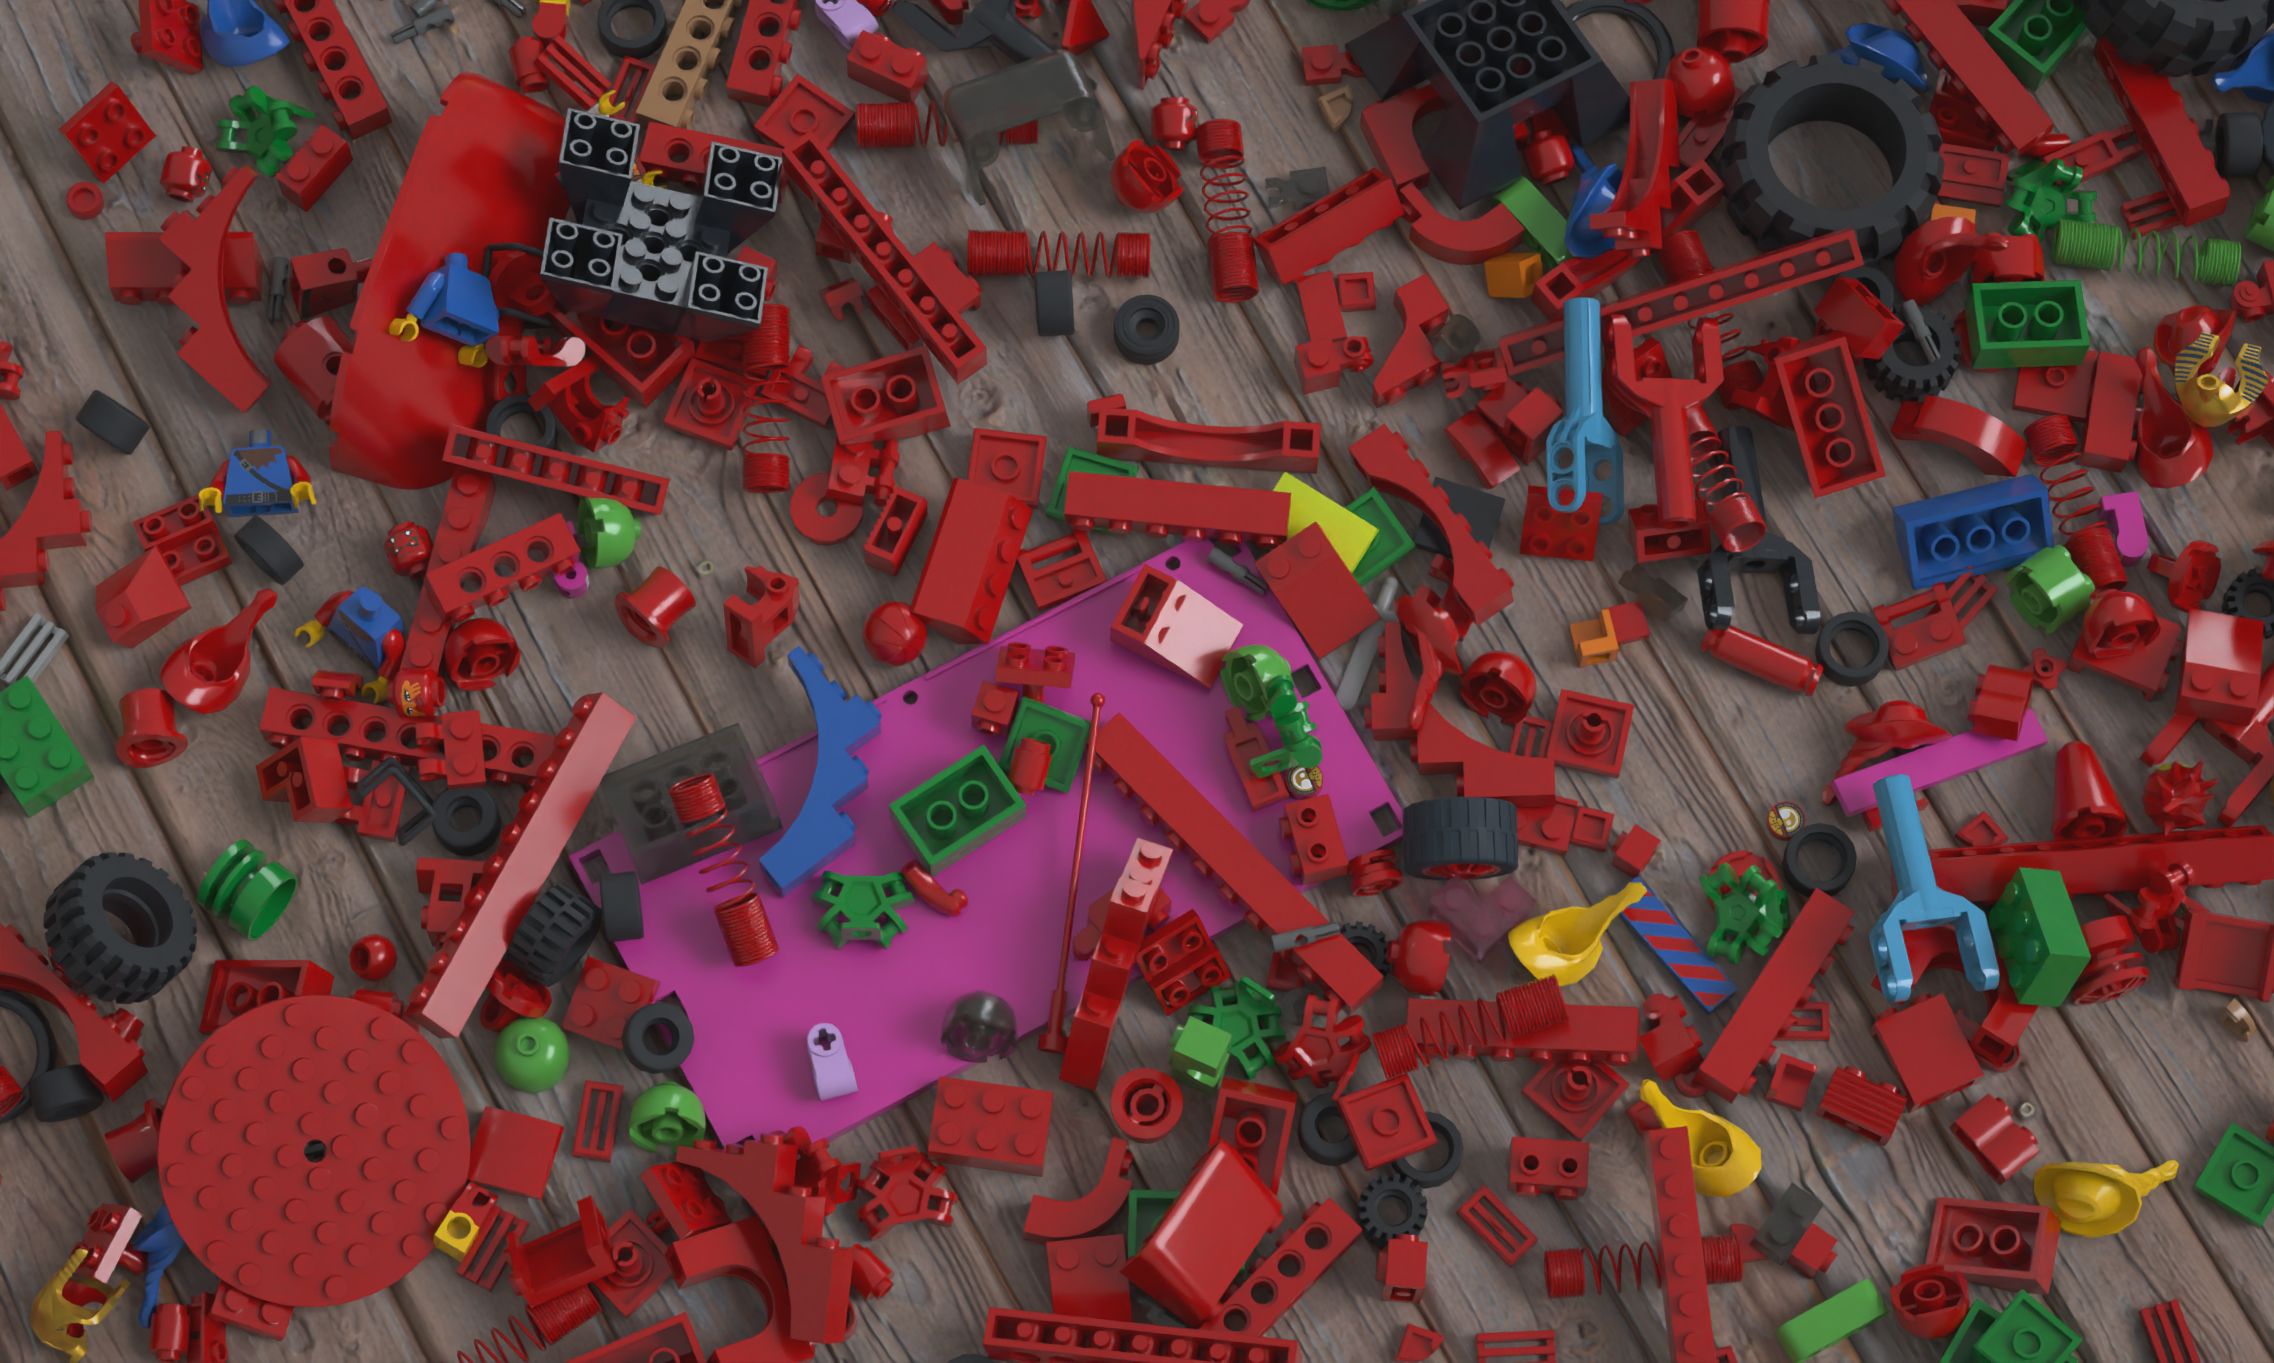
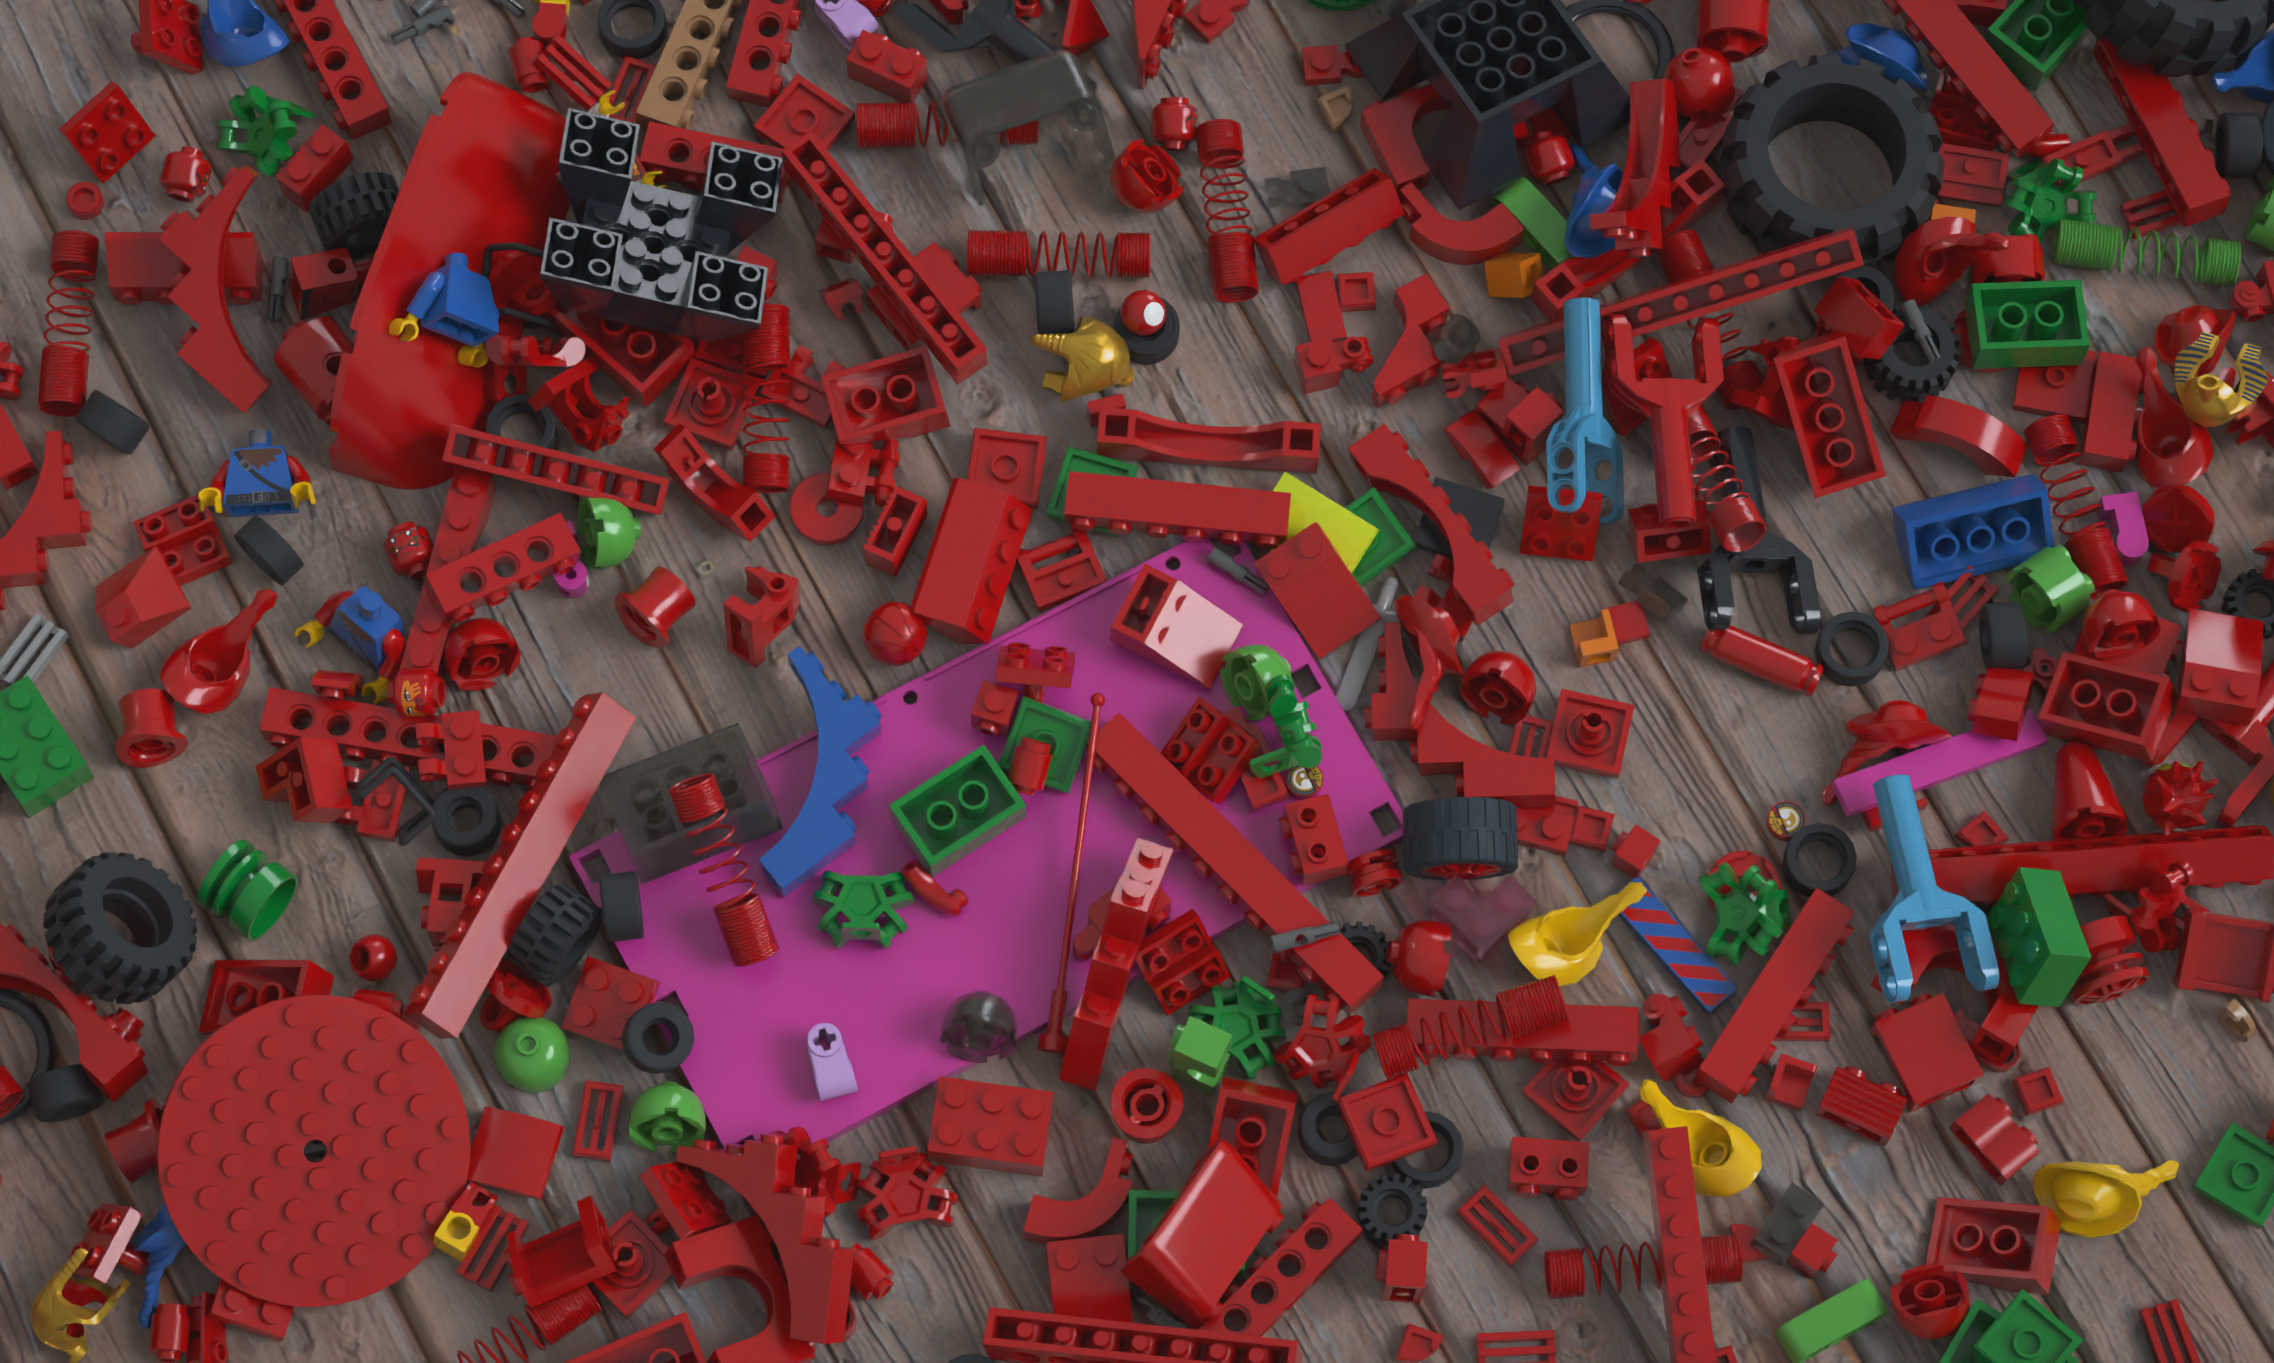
(65, 367): none -> red piece
(354, 212): none -> black tyre
(711, 488): none -> red arch
(1095, 359): none -> pearl gold piece
(1143, 312): none -> red piece
(1210, 750): none -> red slope
(2003, 635): none -> black tyre
(2037, 1091): none -> red tile
(2107, 706): none -> red brick
(2177, 517): none -> red tile

